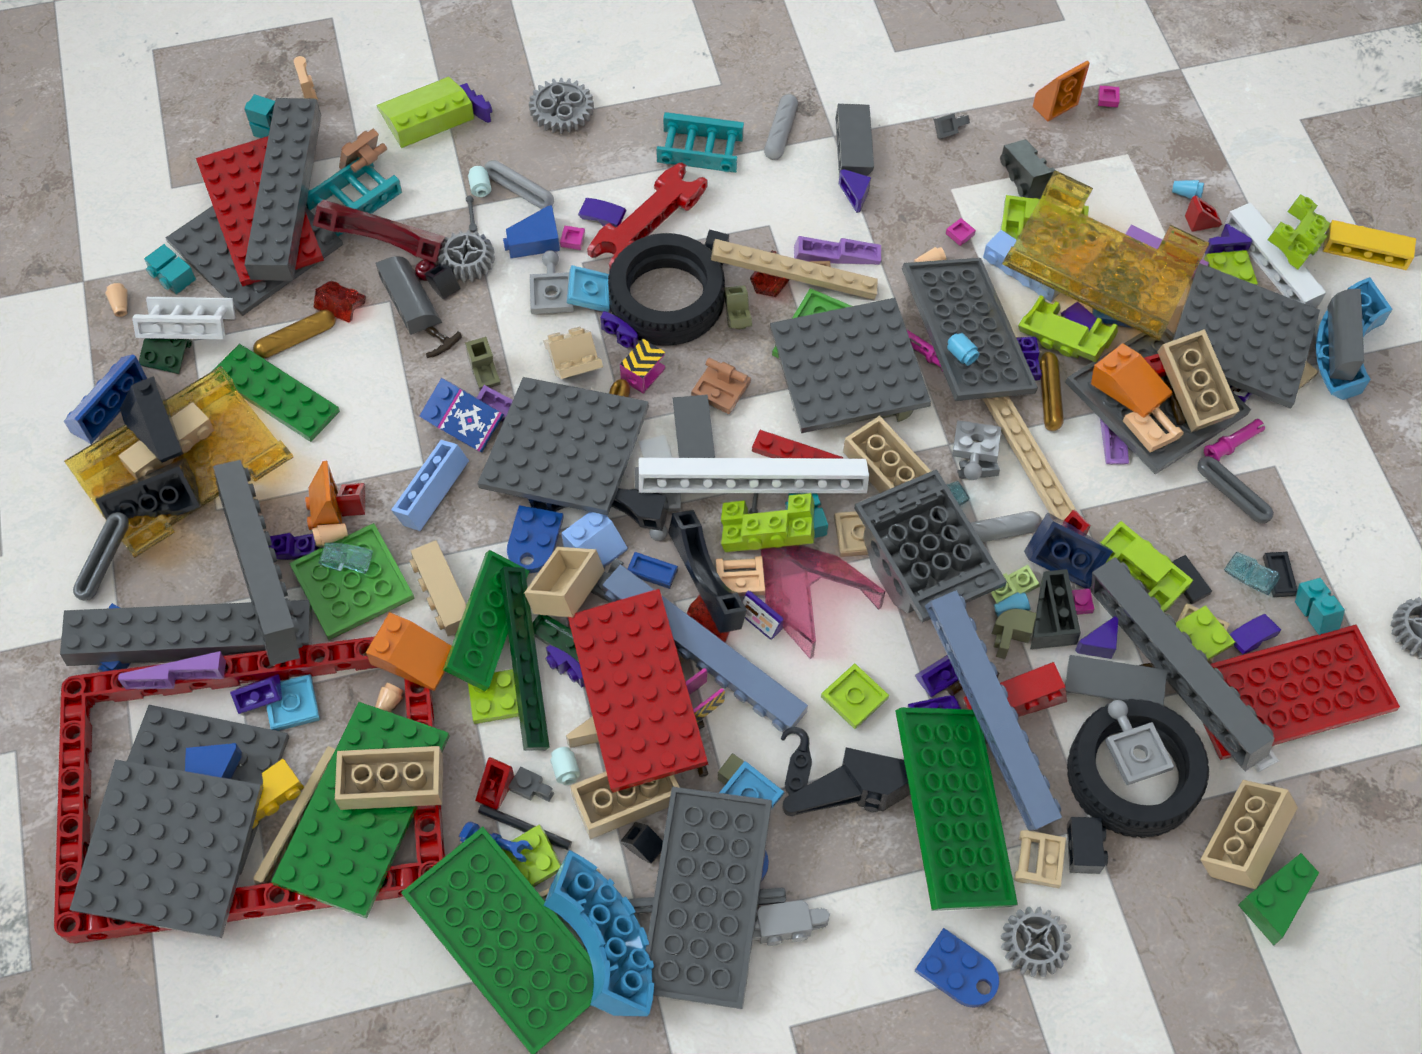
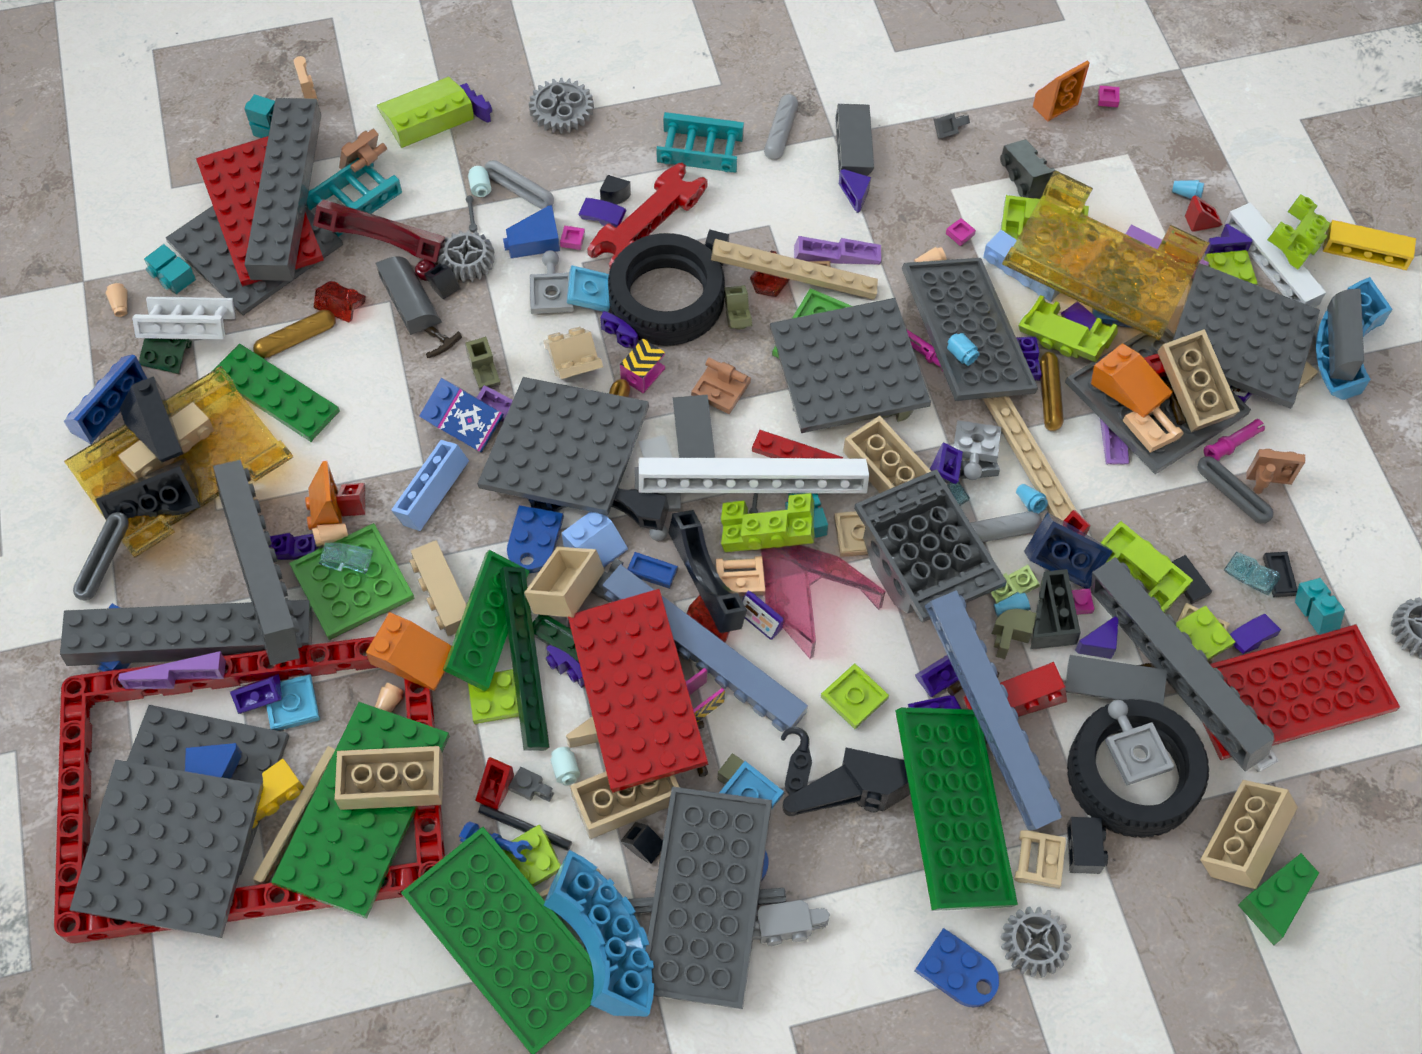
(615, 190): none -> black brick
(948, 463): none -> dark purple slope
(1032, 499): none -> medium azure cone
(1274, 467): none -> nougat plate

